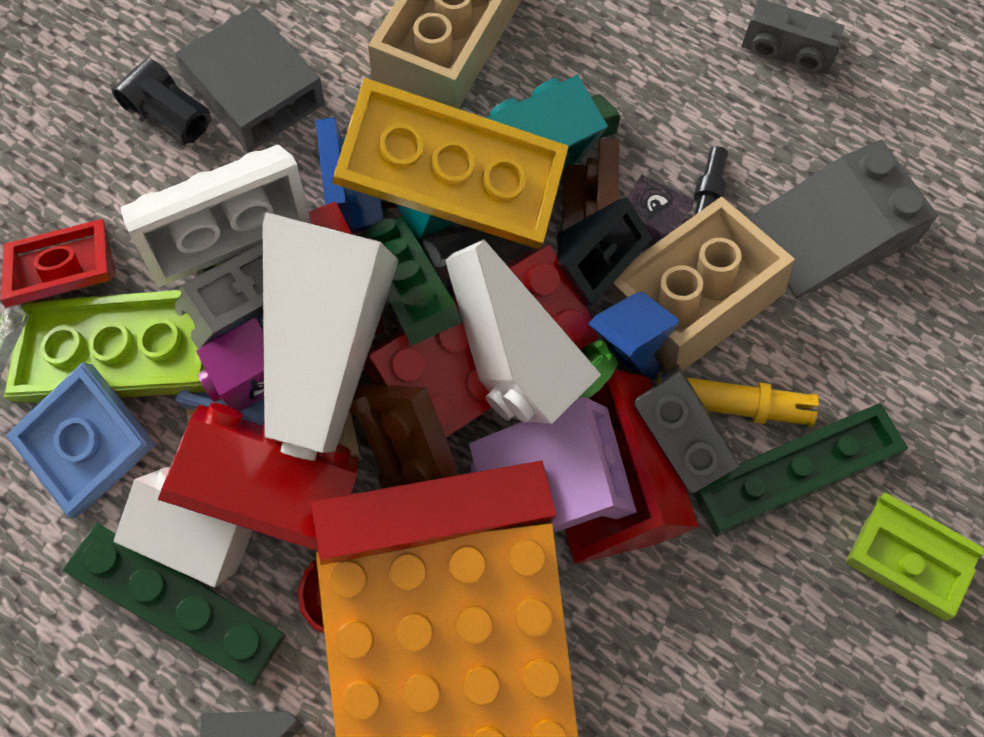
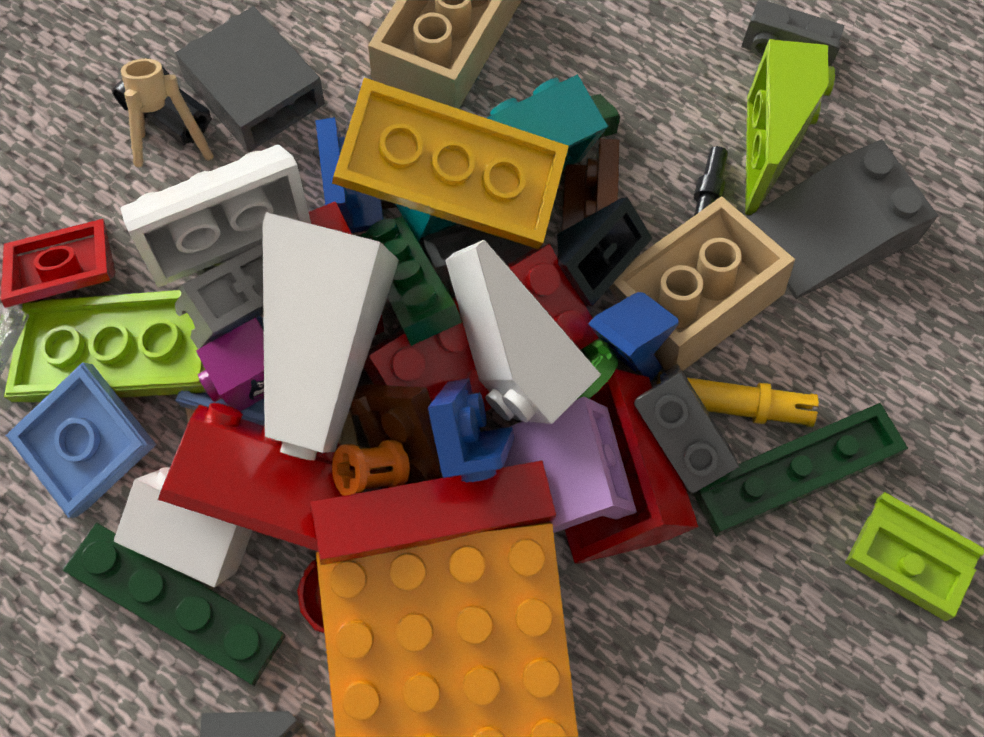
(145, 93): none -> tan plant
(370, 467): none -> orange bush
(460, 444): none -> blue bracket
(659, 207): brick -> none
(780, 109): none -> lime slope

